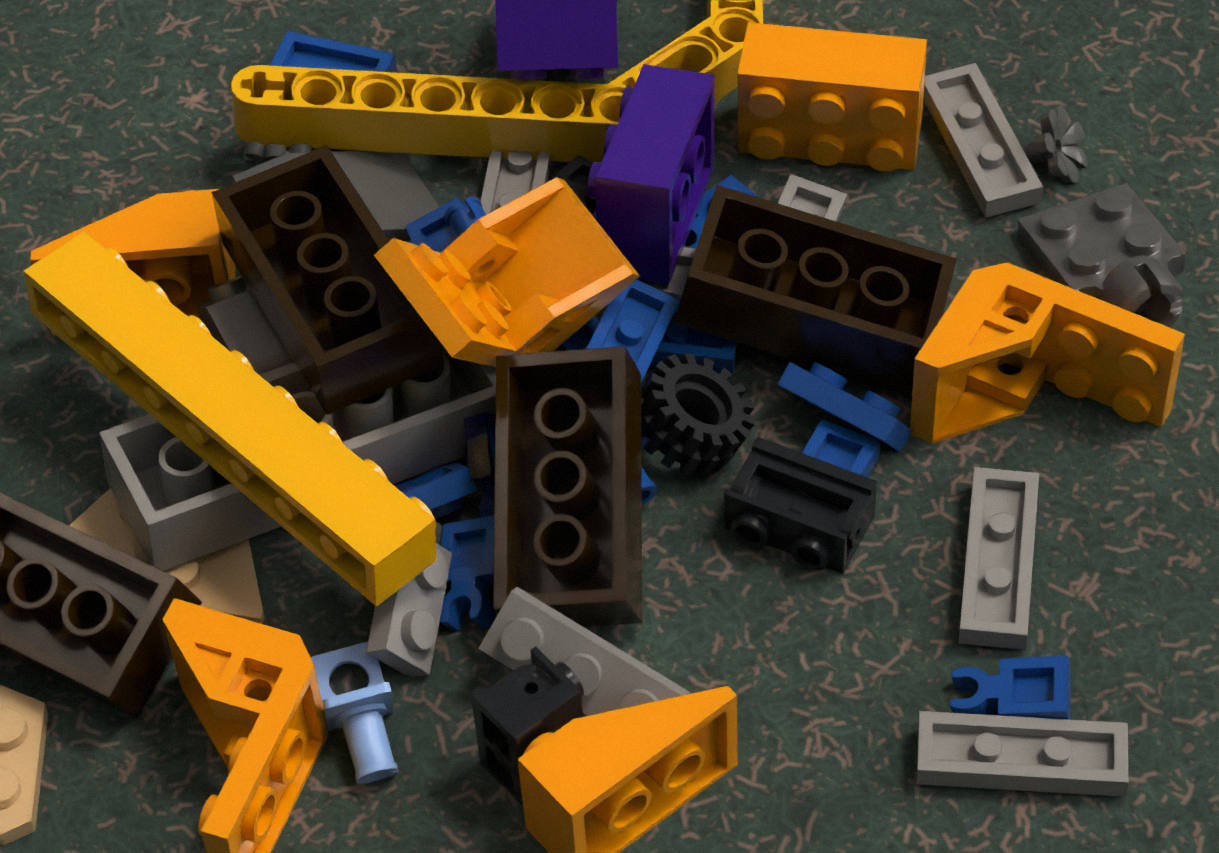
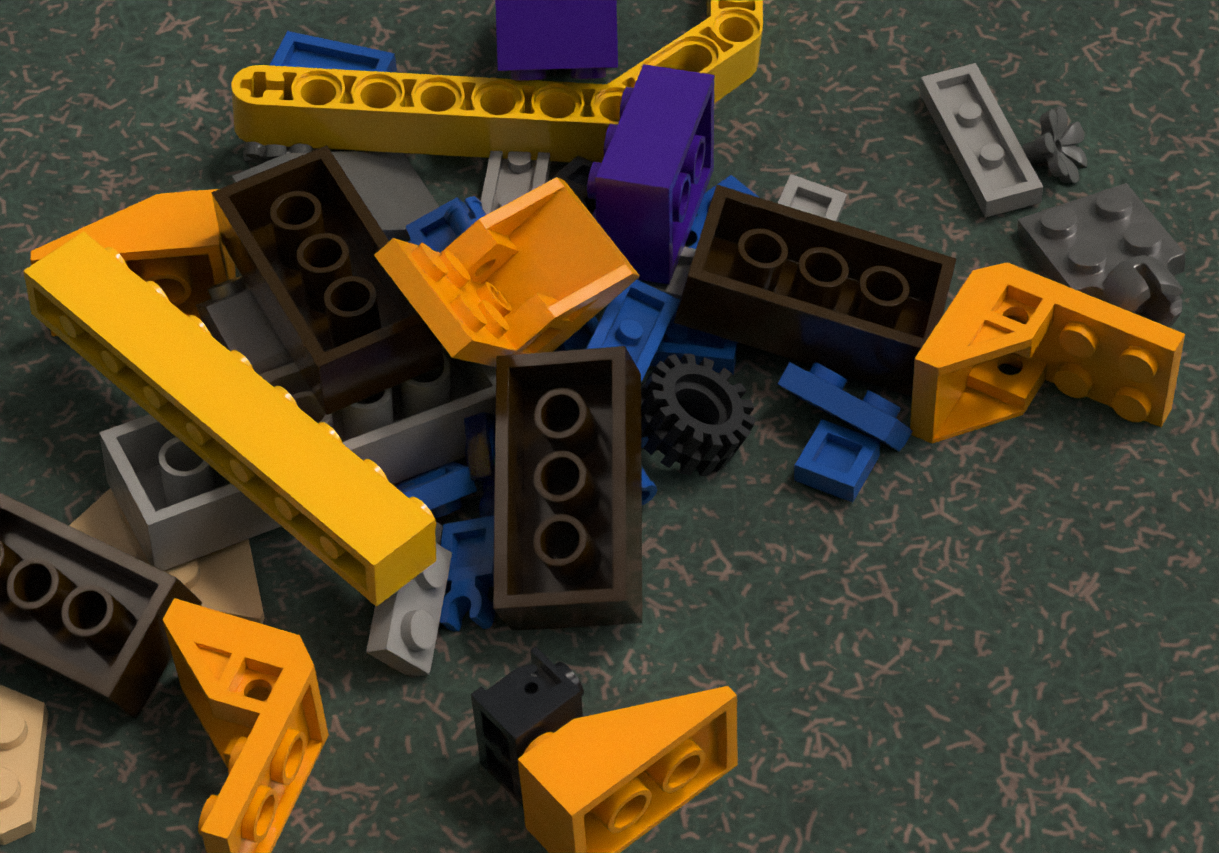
(359, 712): light blue bracket -> none
(607, 674): light grey plate -> none
(800, 506): black hinge -> none
(831, 96): light orange brick -> none
(999, 559): light grey plate -> none
(1022, 689): blue plate -> none
(1022, 753): light grey plate -> none

